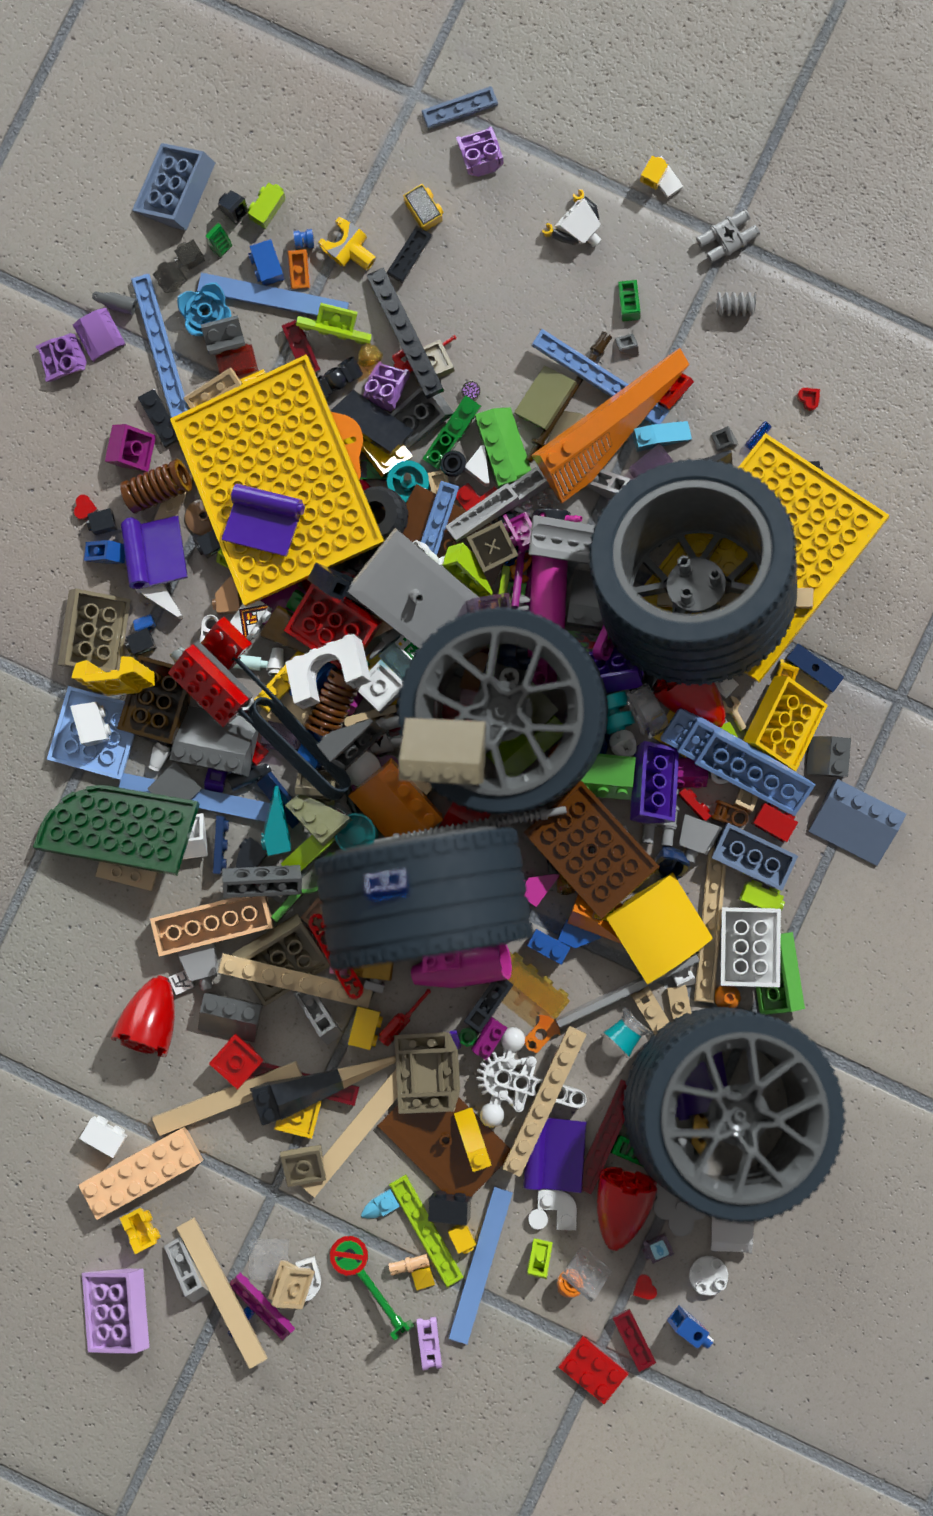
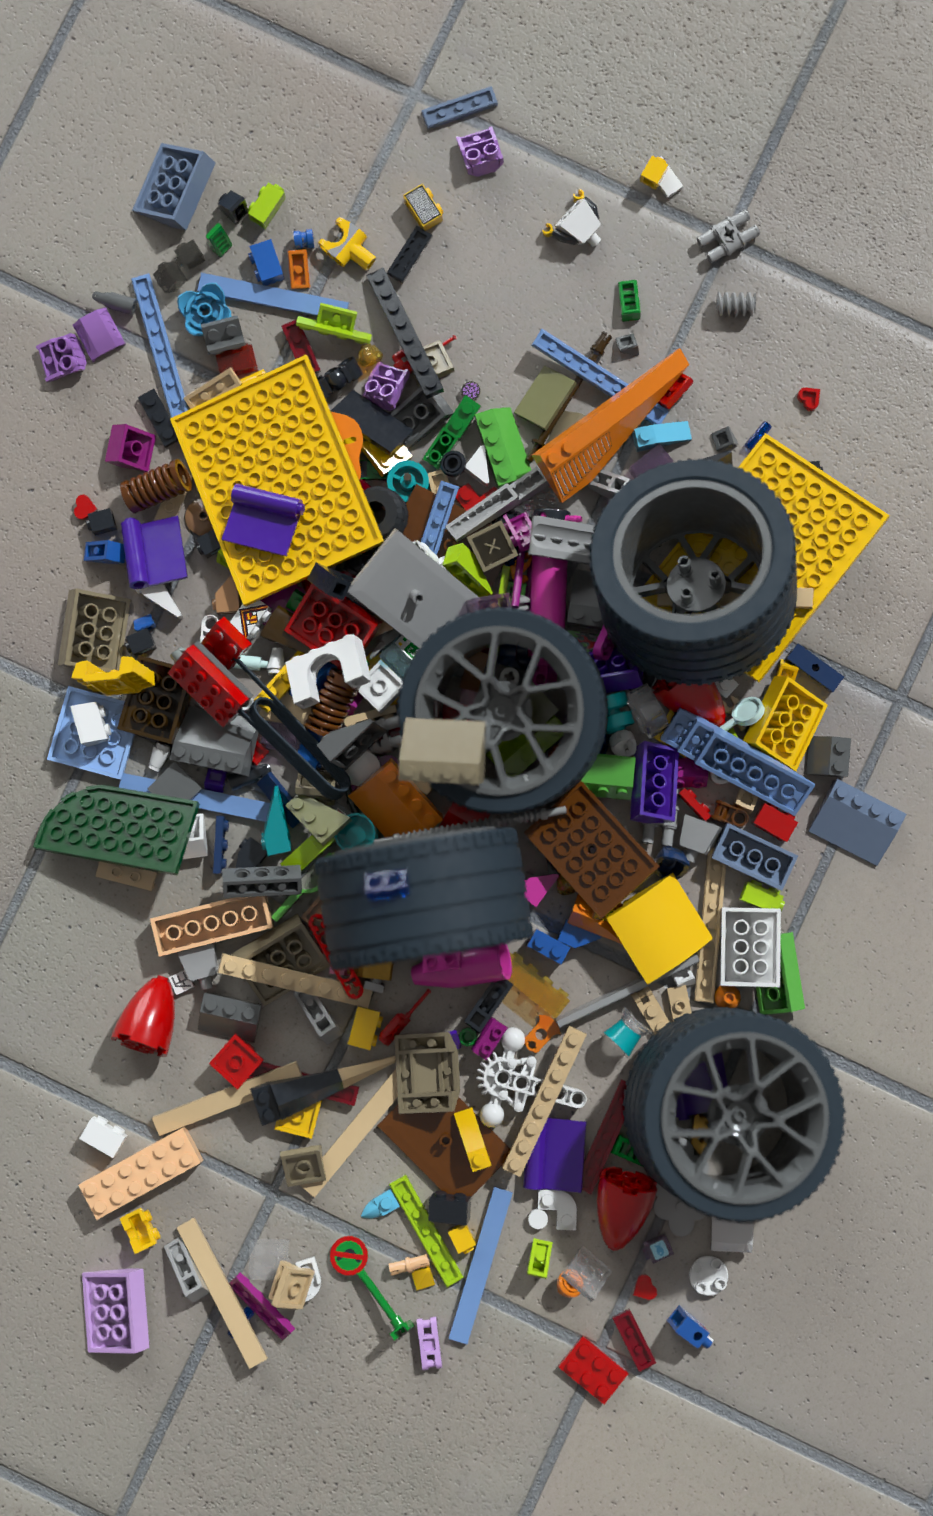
(745, 713): none -> light aqua piece

